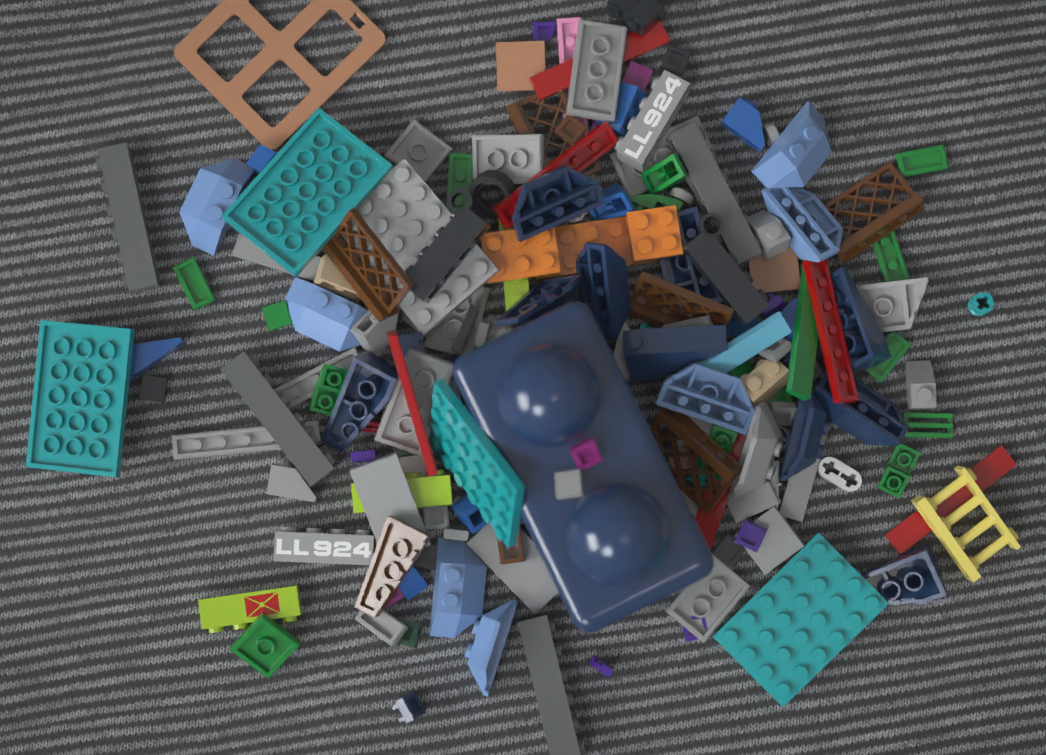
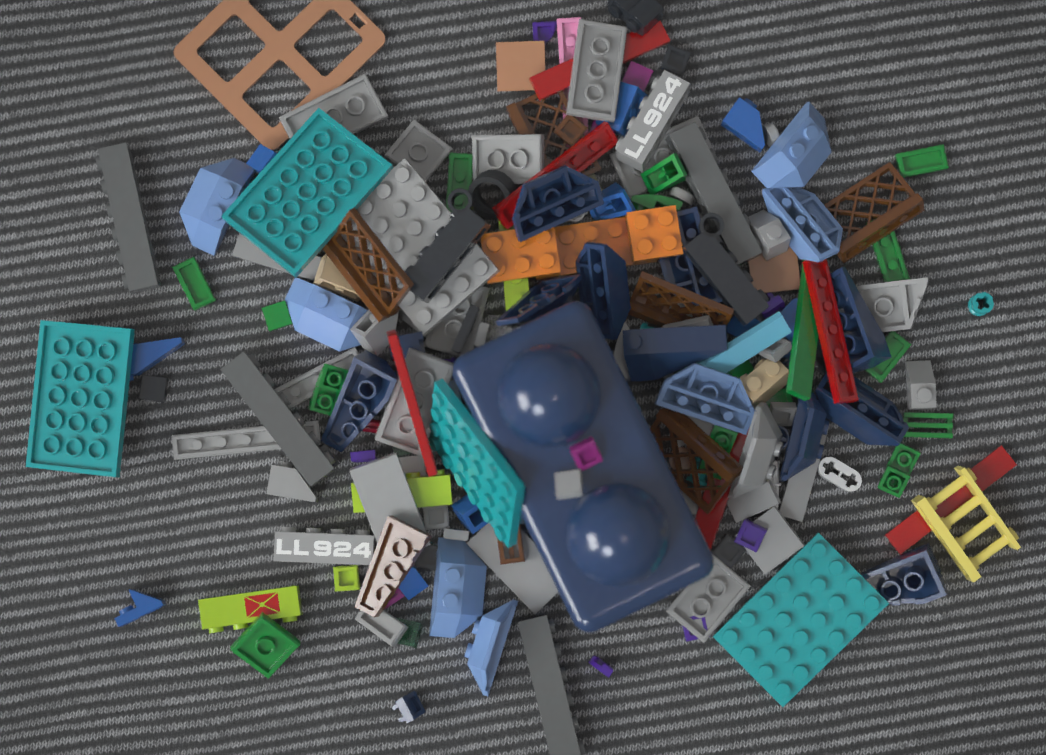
(144, 605): none -> blue slope
(346, 578): none -> lime tile
(351, 105): none -> light grey tile

